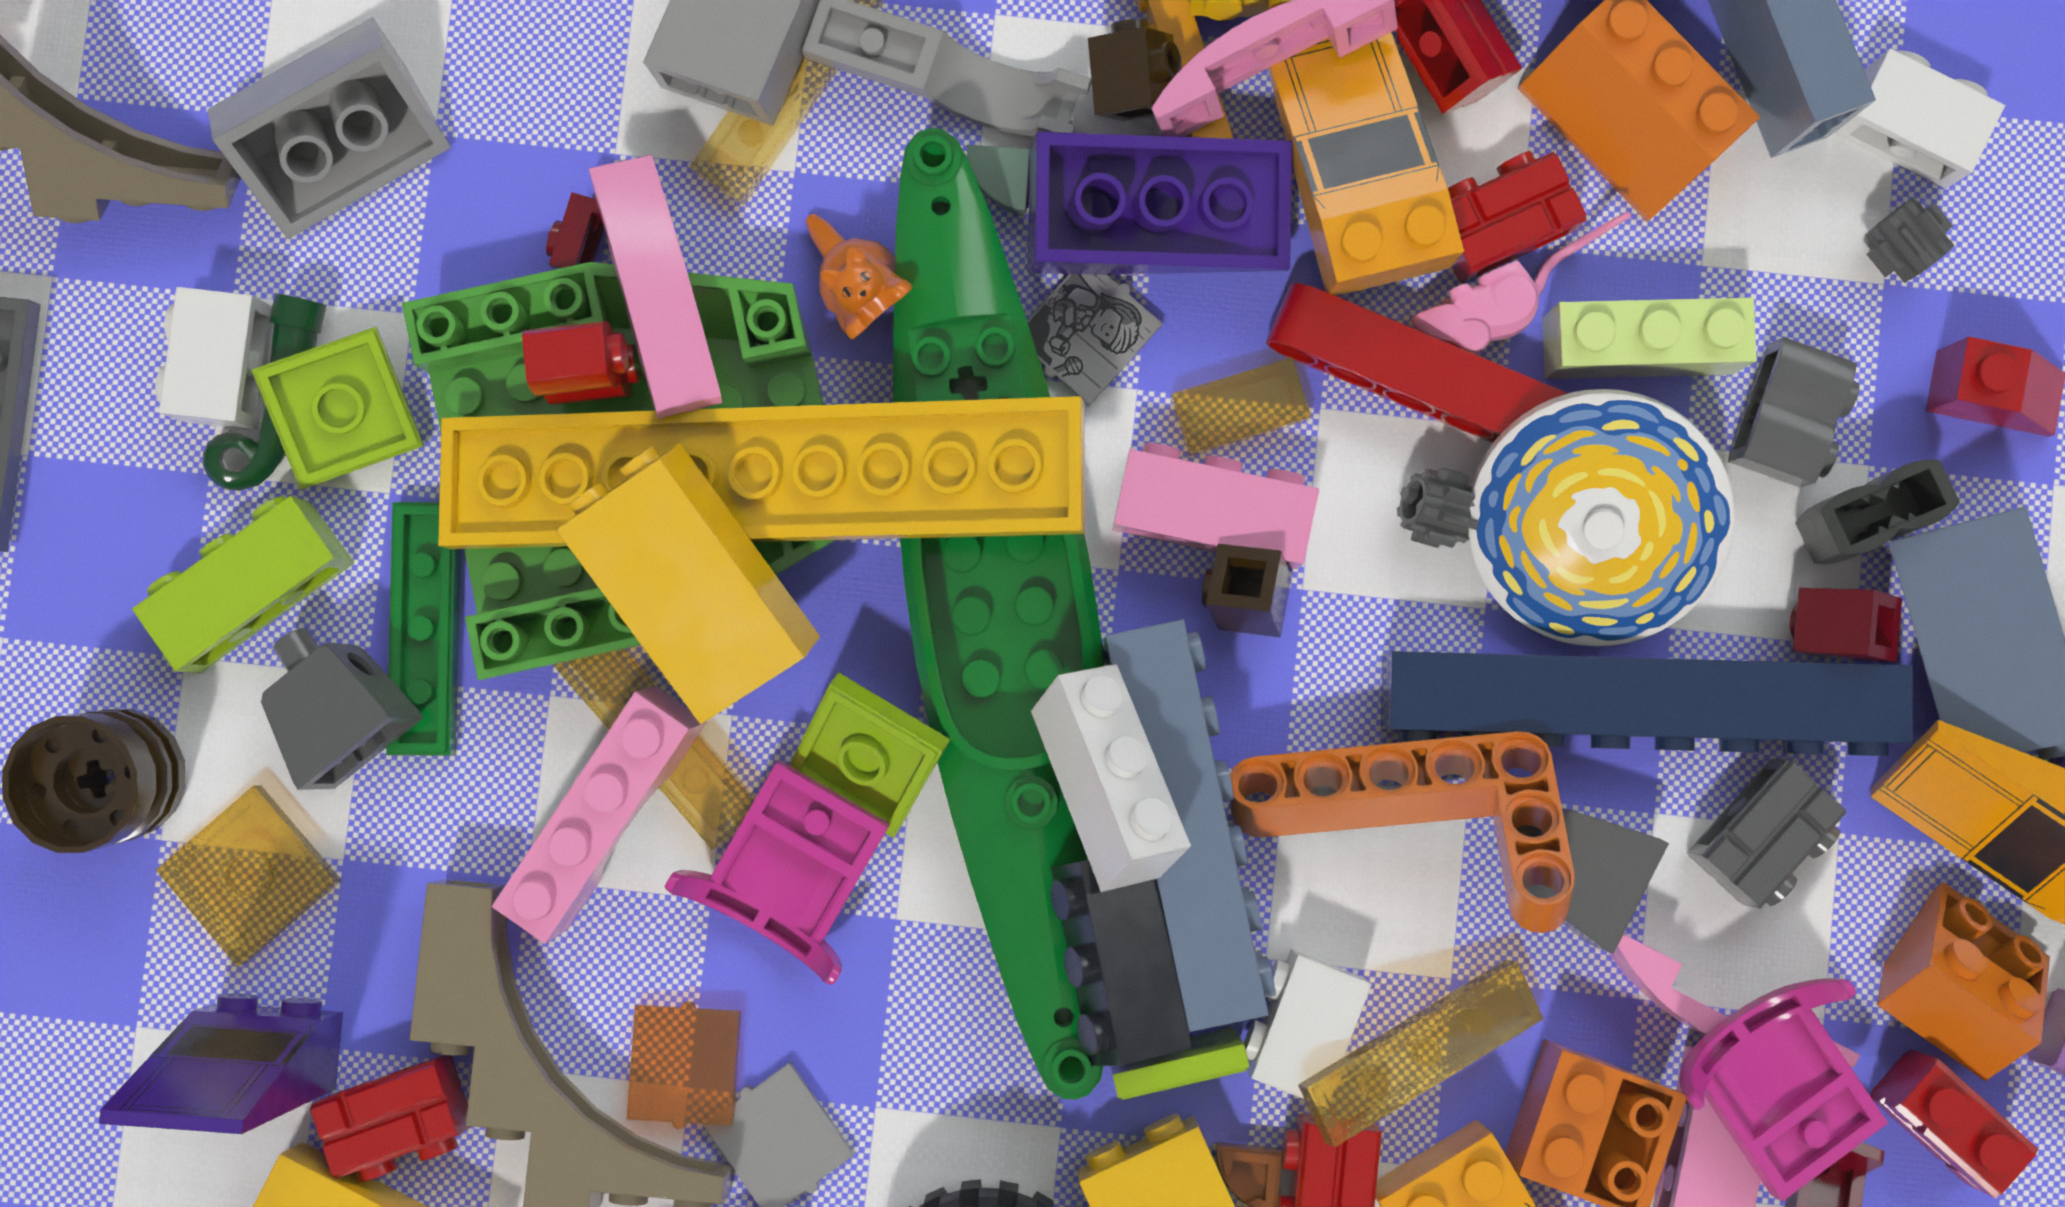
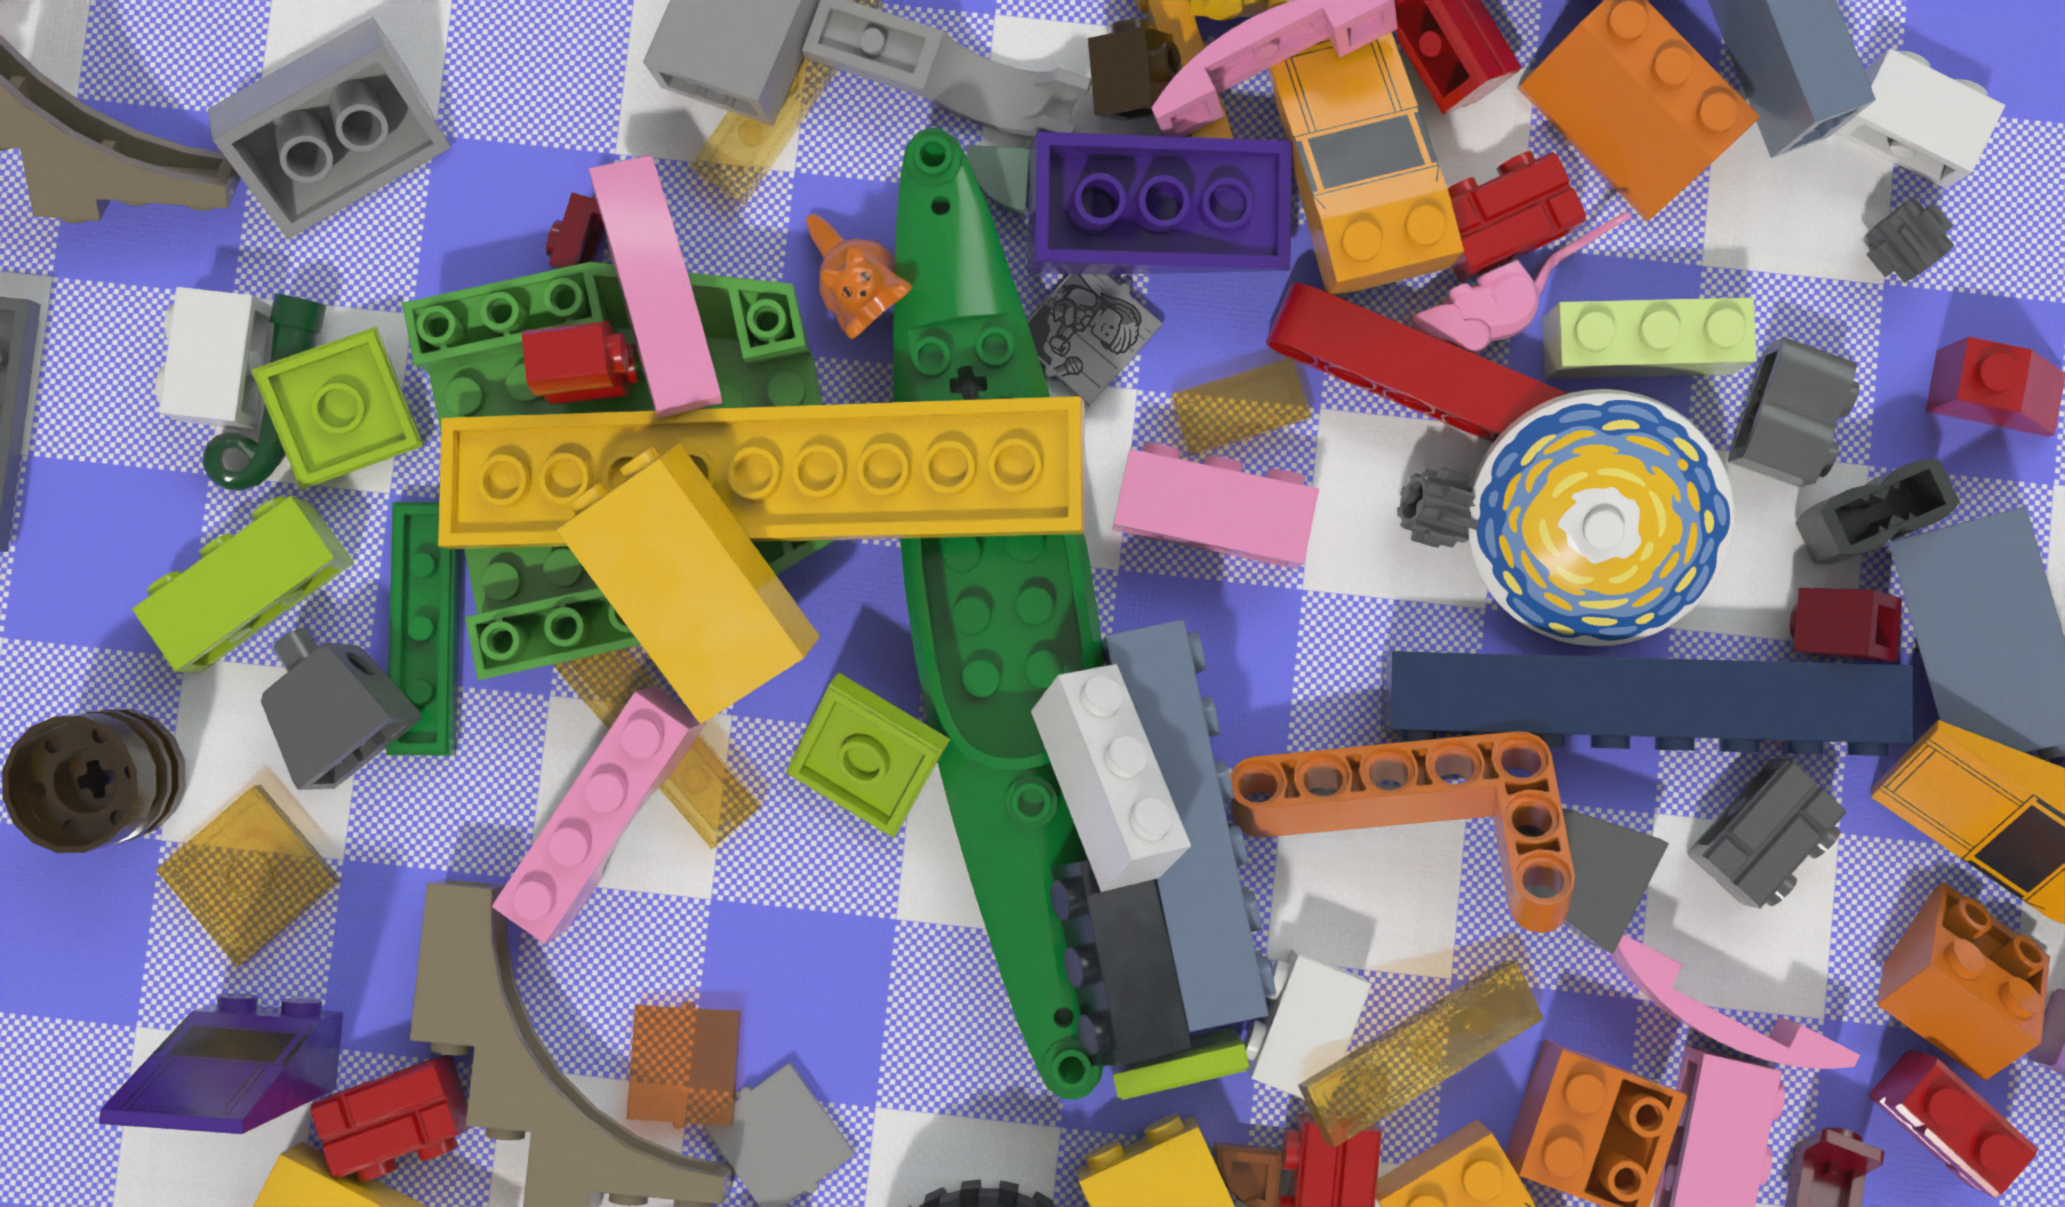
(790, 866): dark pink piece -> none
(1247, 590): dark brown brick -> none
(1783, 1085): dark pink piece -> none

